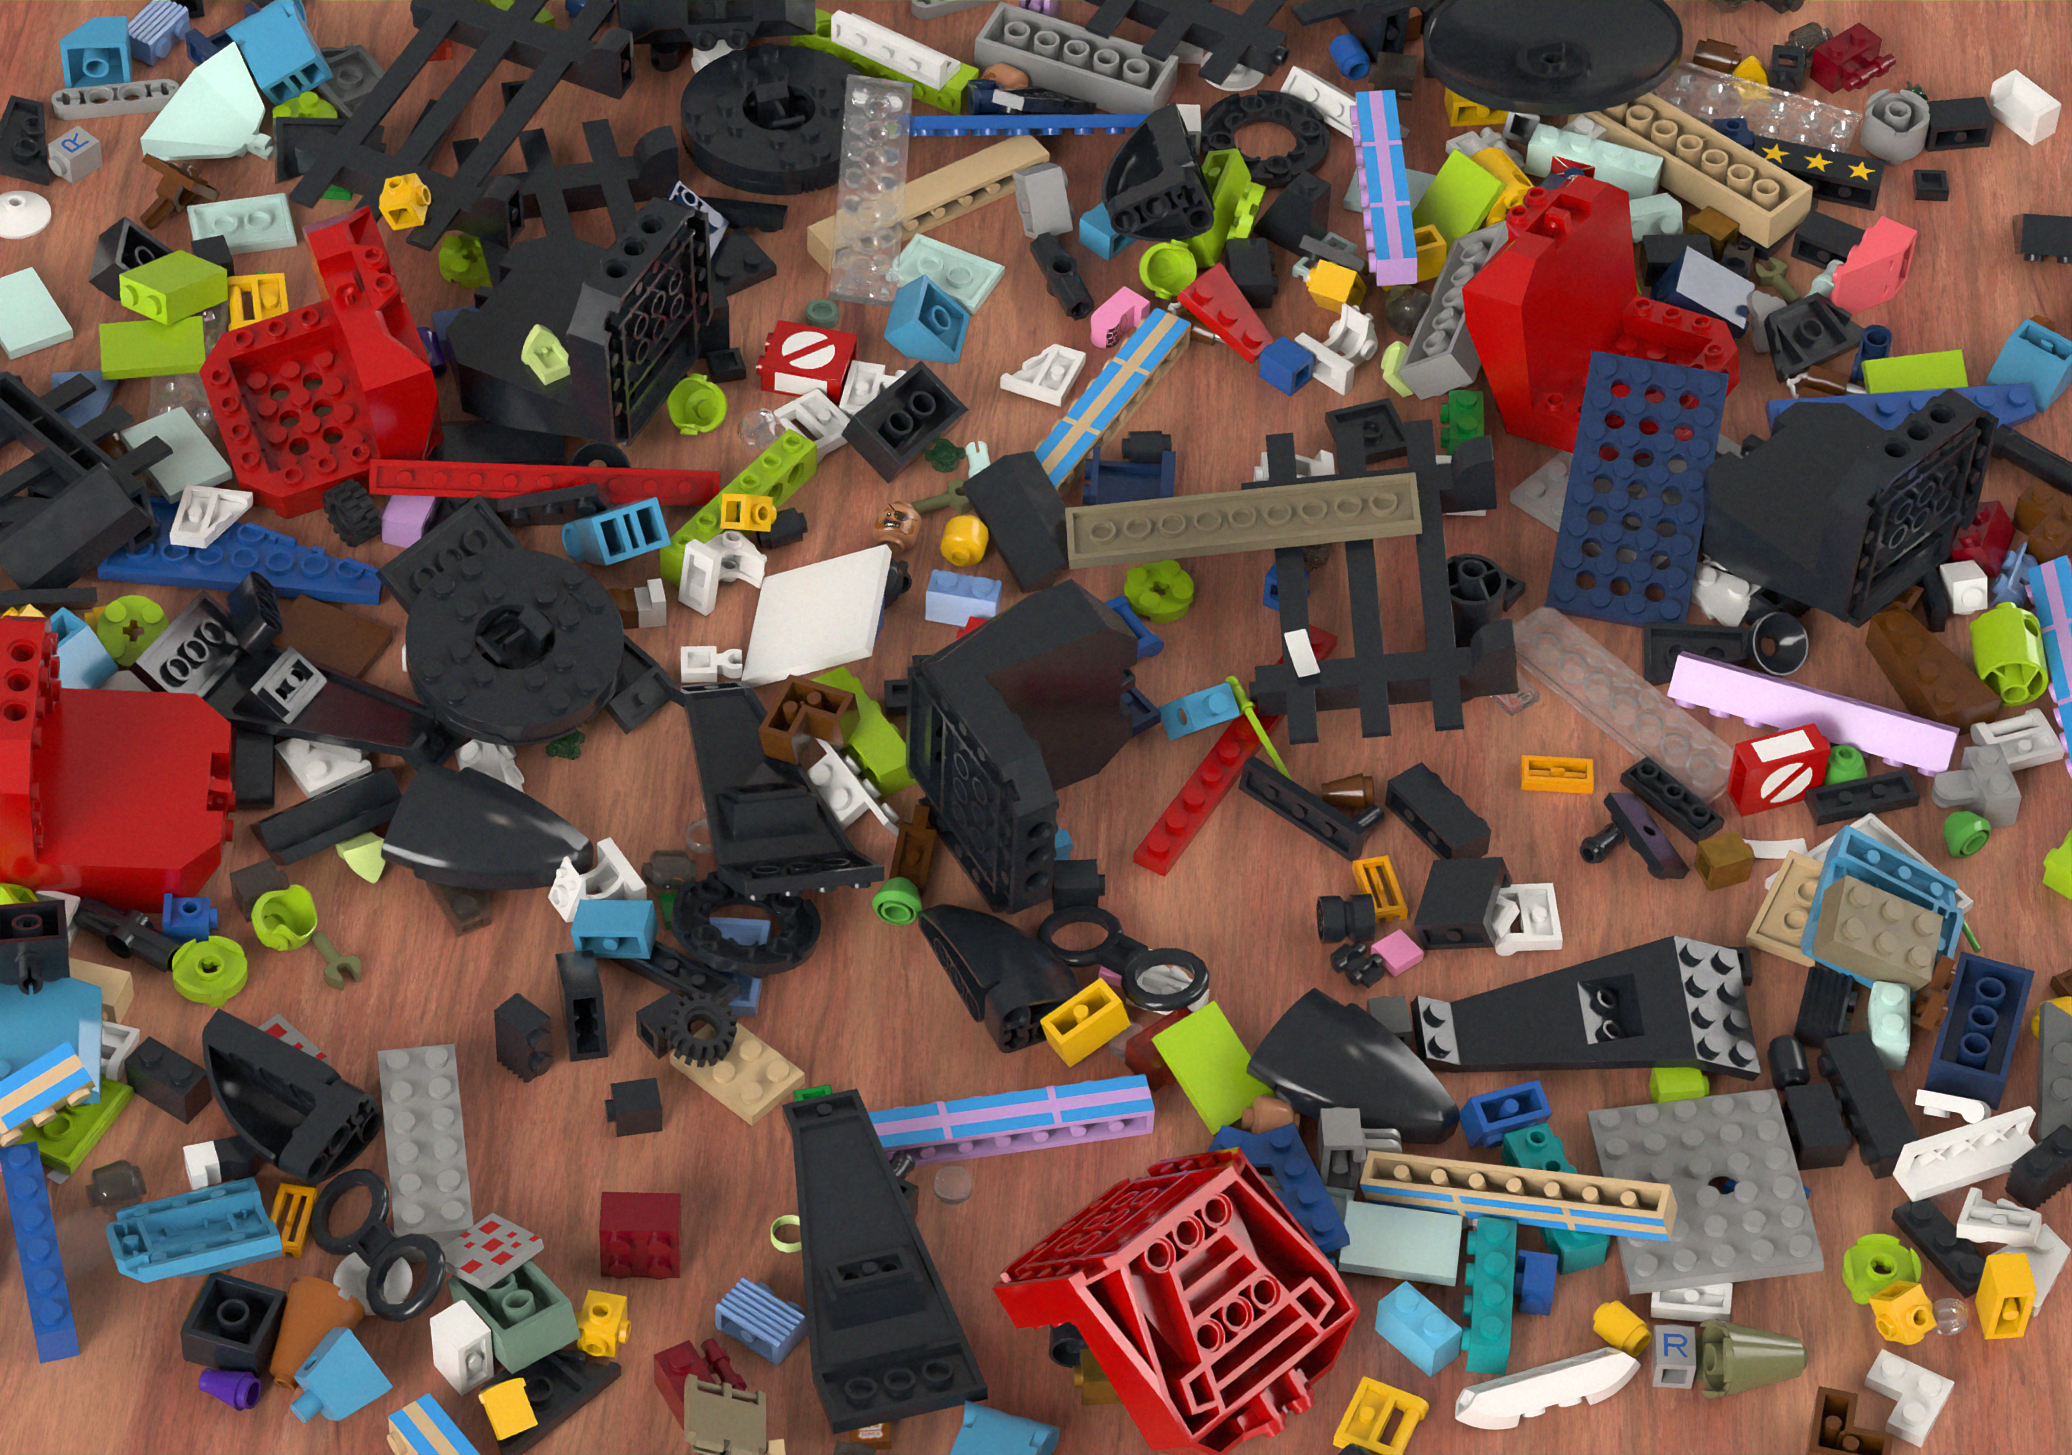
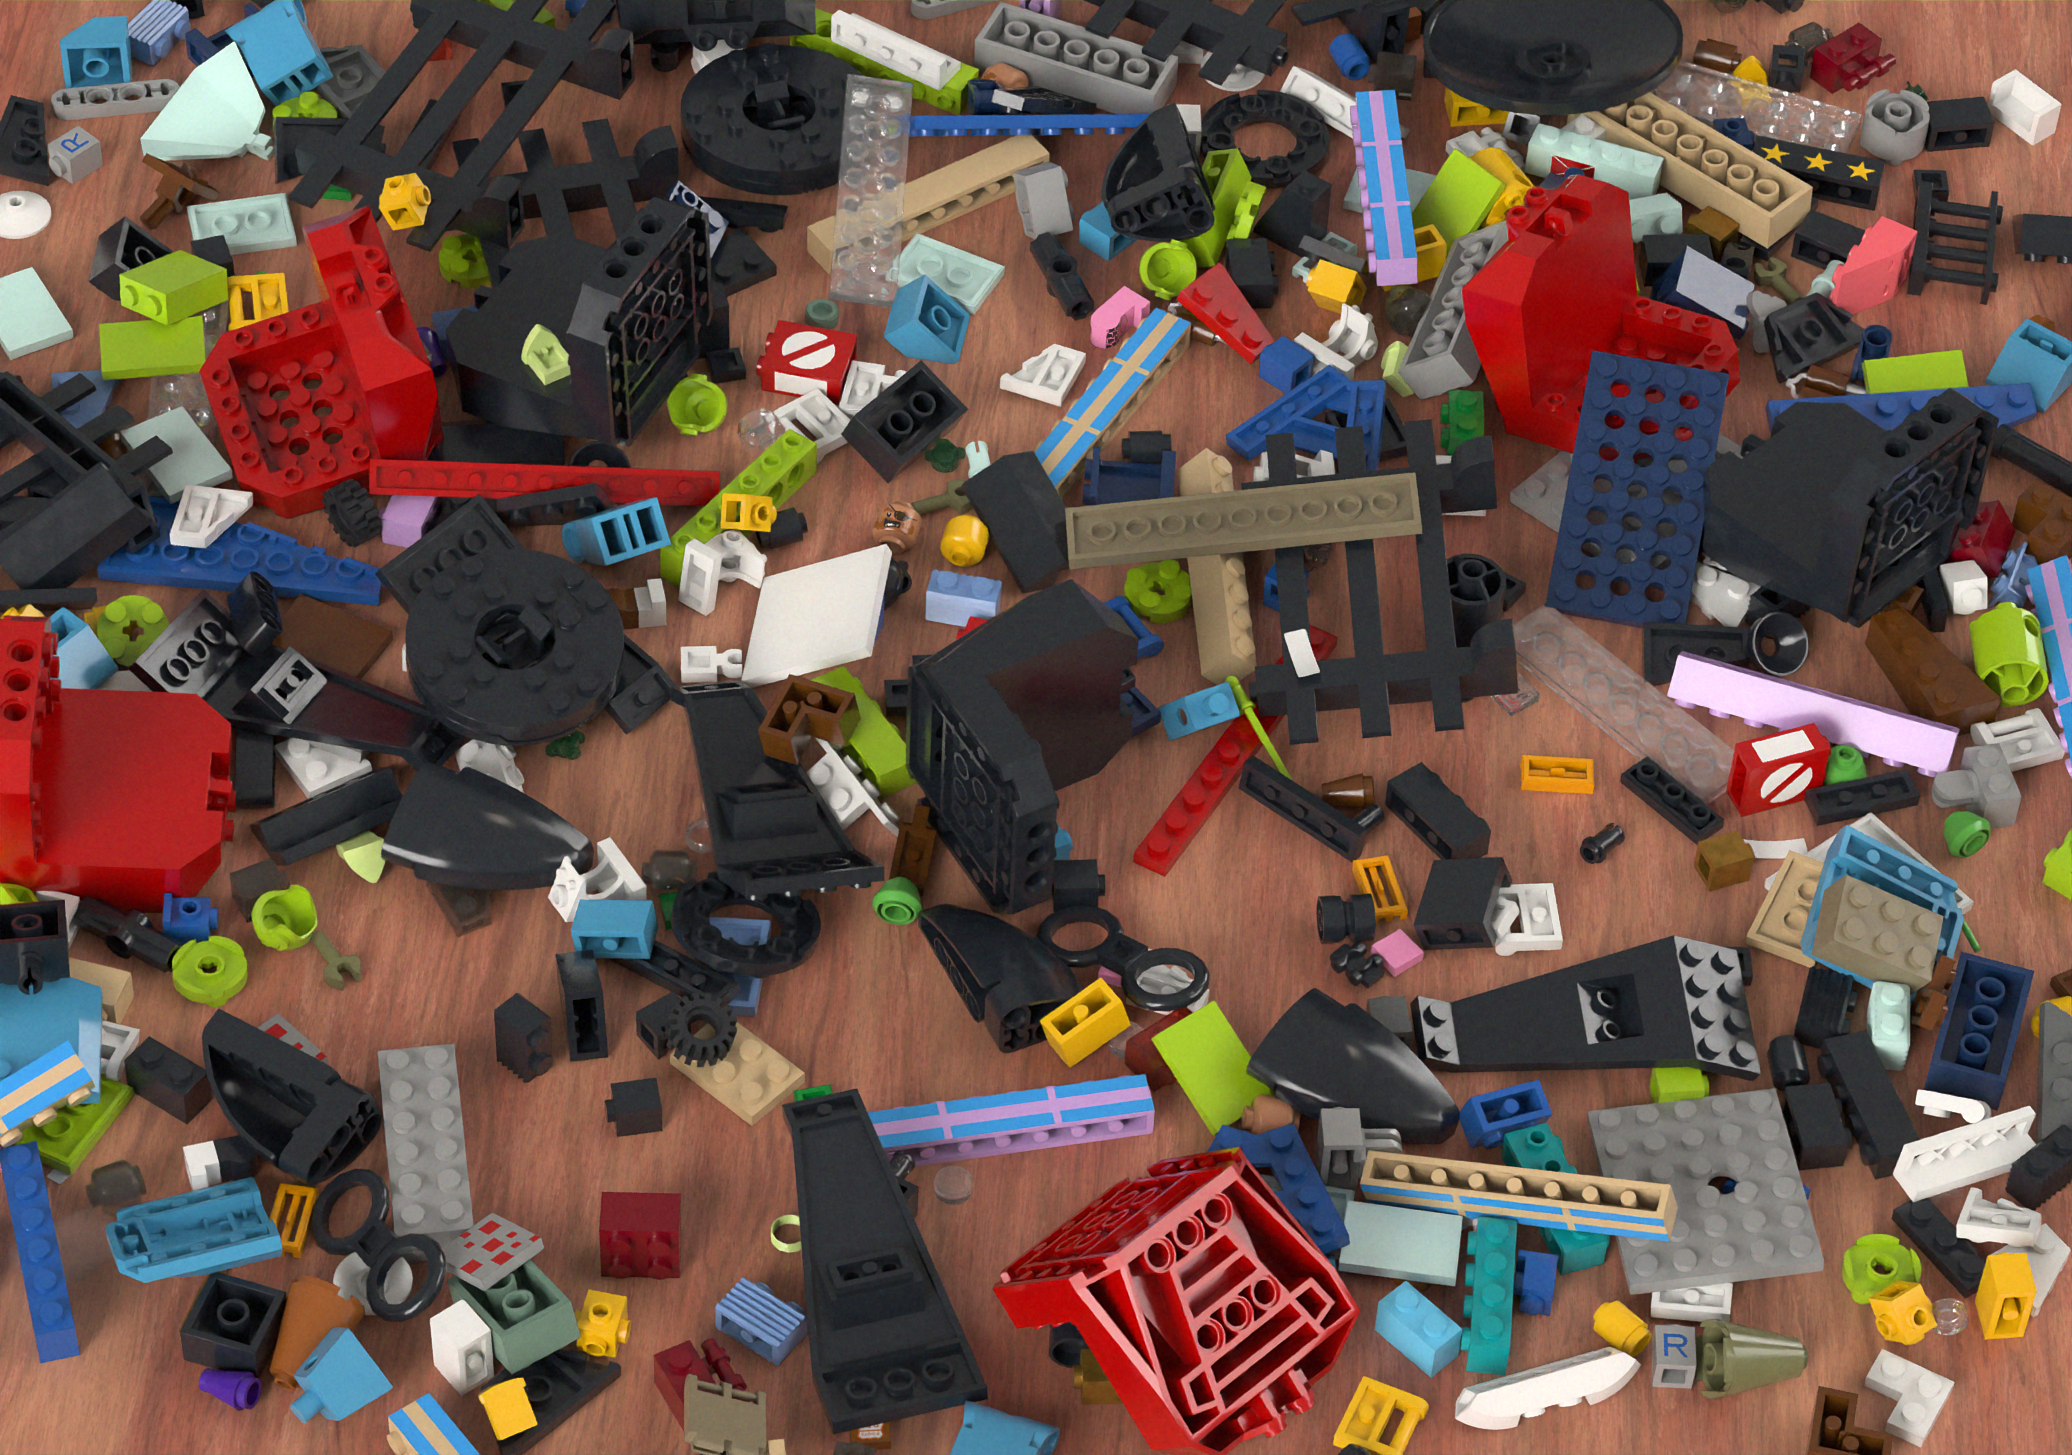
(1218, 585): none -> tan brick
(1293, 413): none -> blue plate
(1645, 836): black tile -> none
(1924, 249): none -> black fence

